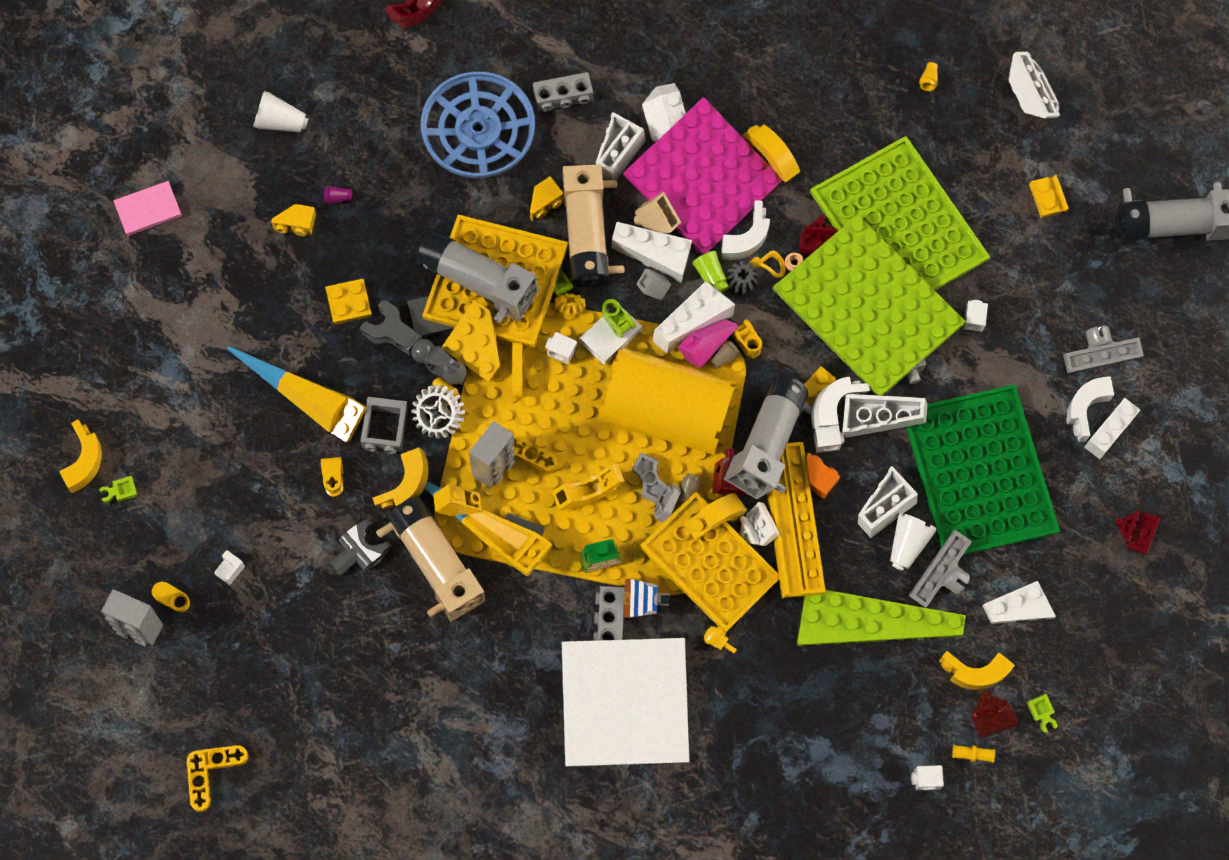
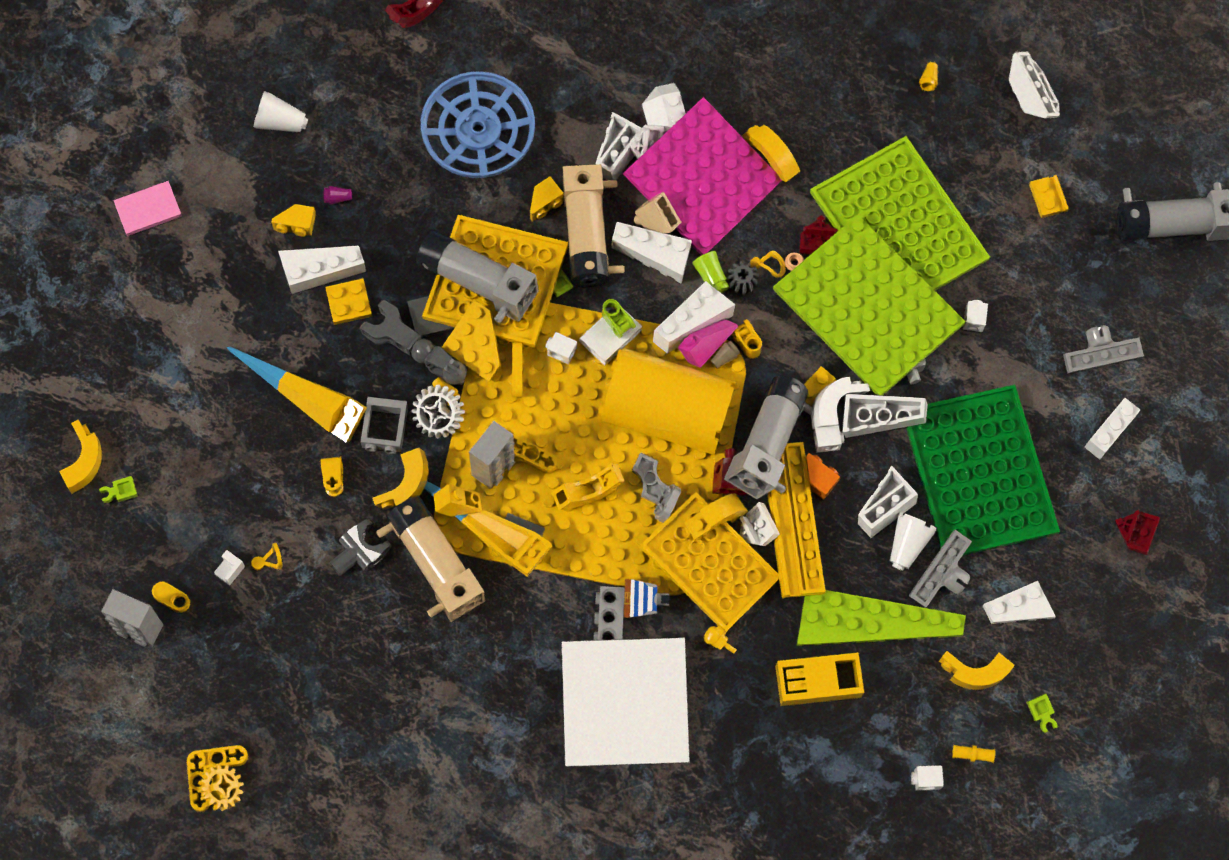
(219, 796): none -> yellow gear
(258, 562): none -> yellow piece
(320, 266): none -> white wedge
(563, 84): light grey brick -> none
(570, 304): yellow gear -> none
(600, 556): green torso -> none
(645, 139): none -> white slope
(653, 284): light grey panel -> none
(689, 486): dark tan cone -> none
(741, 246): white arch -> none
(819, 680): none -> yellow piece
(992, 715): clear red slope -> none
(1092, 392): white arch -> none

